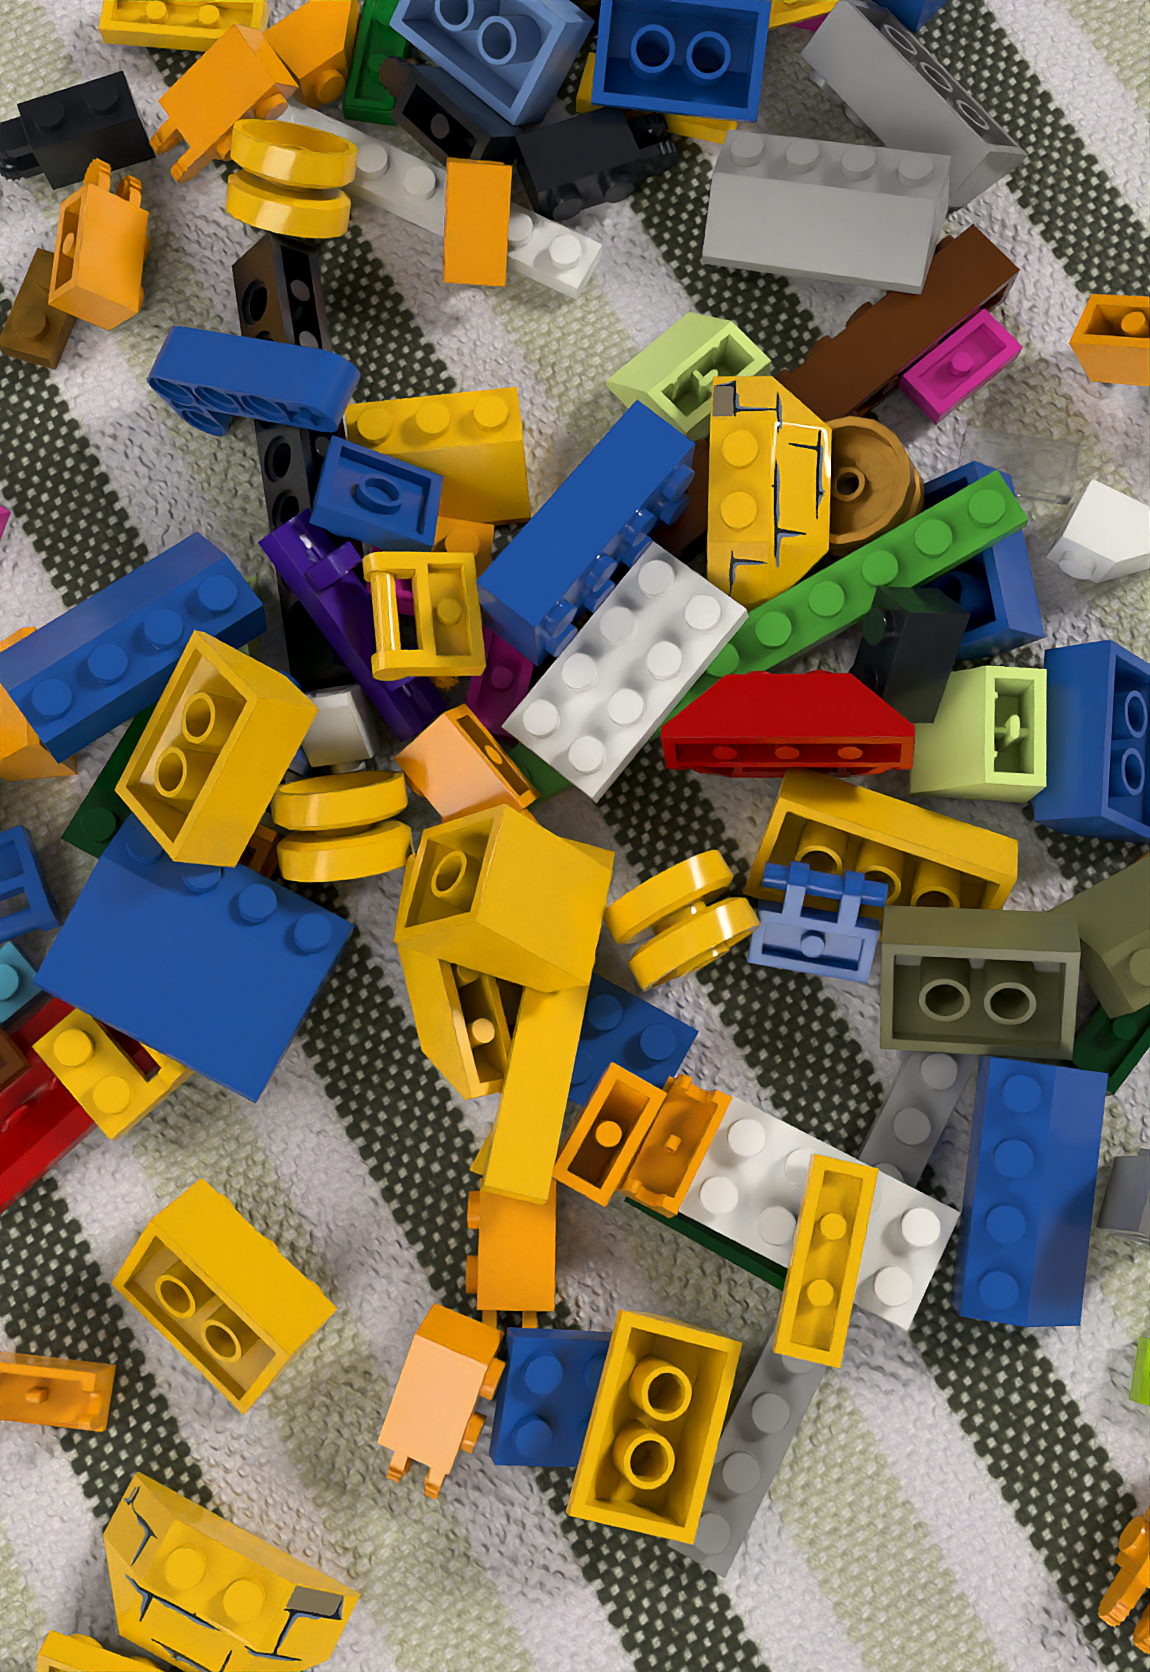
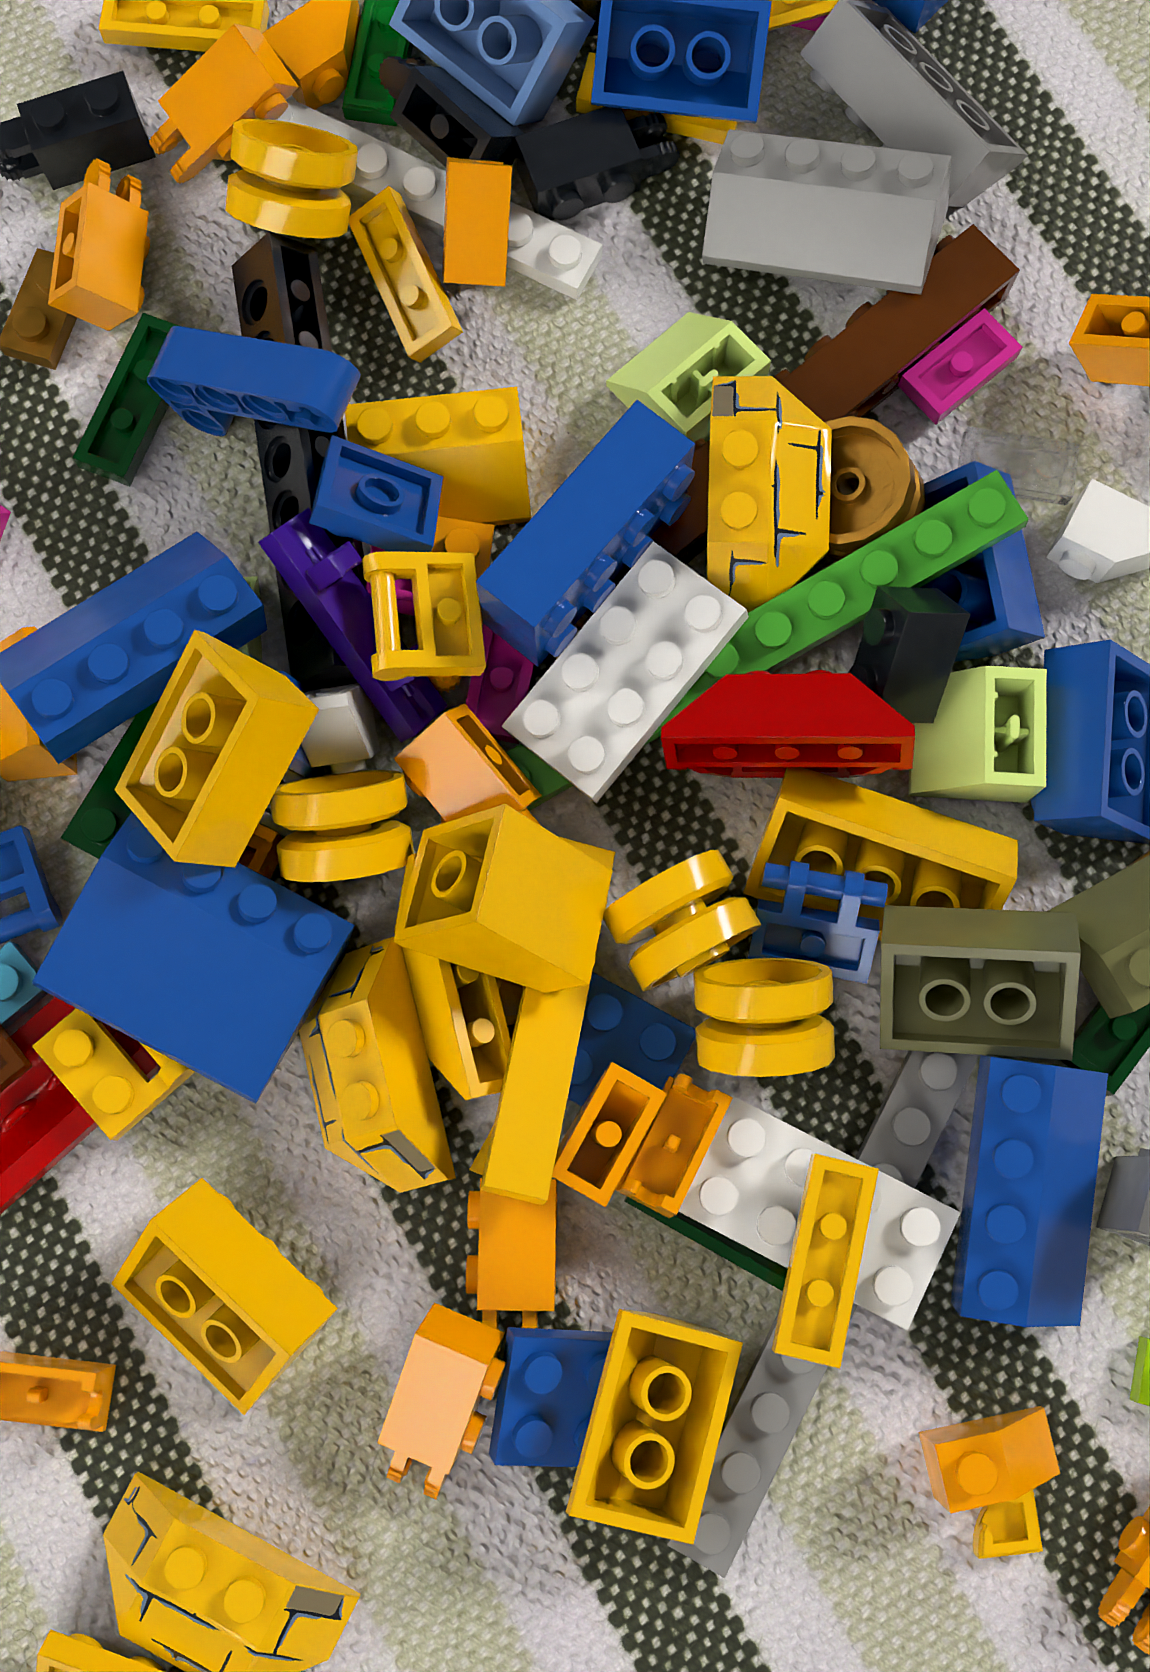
(128, 409): none -> dark green plate
(375, 1073): none -> yellow wedge
(404, 275): none -> yellow plate
(764, 1017): none -> yellow wheel
(989, 1459): none -> light orange slope
(1007, 1529): none -> yellow tile

